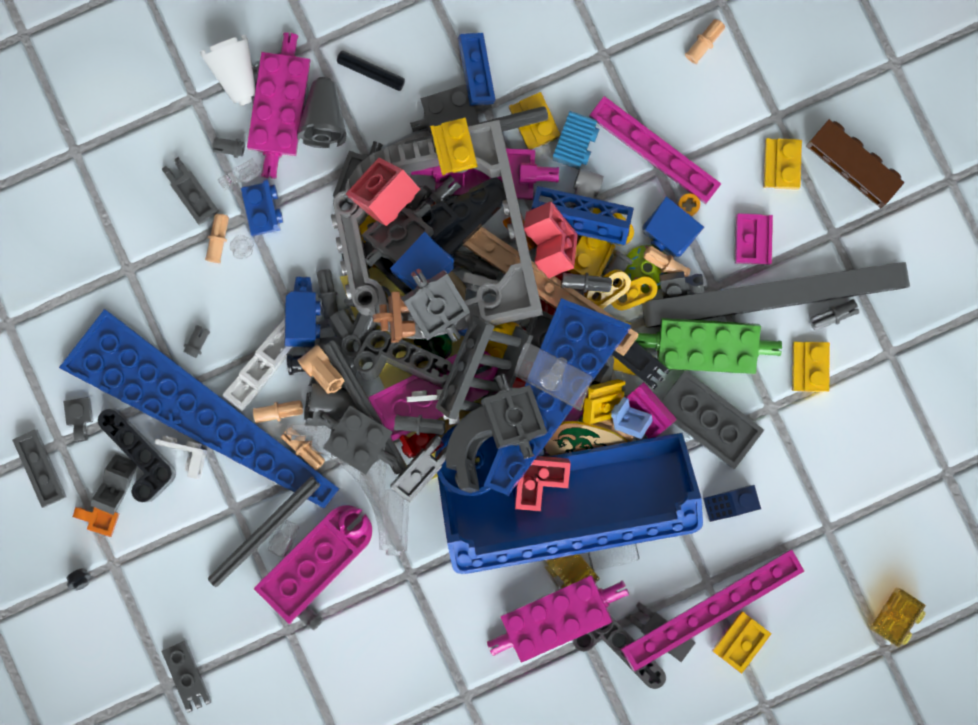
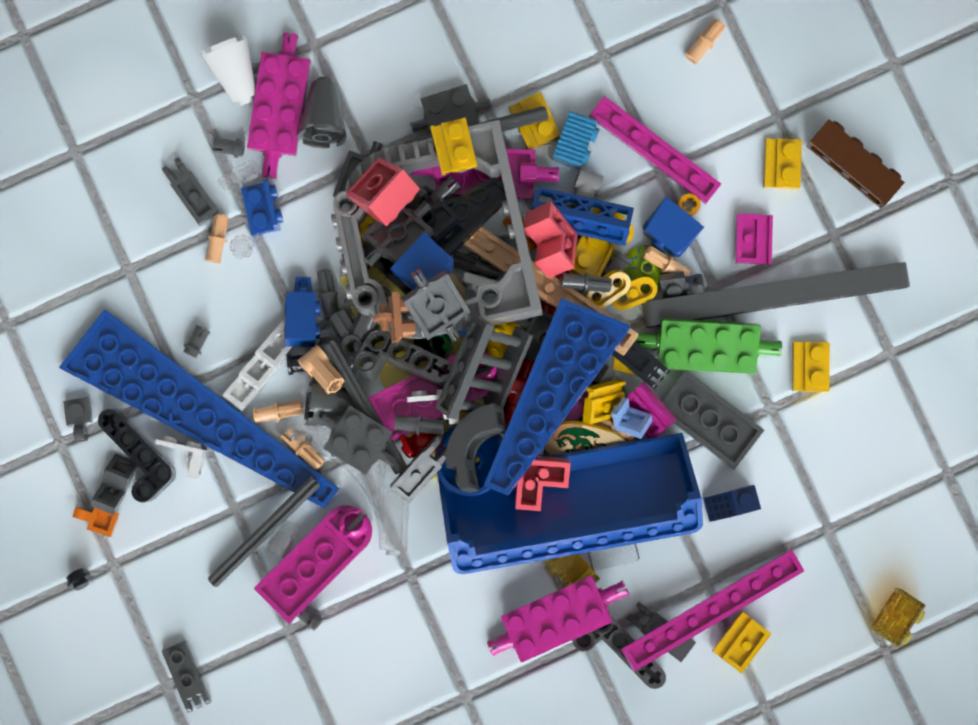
(39, 468): dark grey plate -> none
(370, 70): black axle -> none
(476, 69): blue plate -> none
(513, 416): dark grey plate -> none
(553, 375): clear shield -> none
(834, 315): dark grey axle -> none

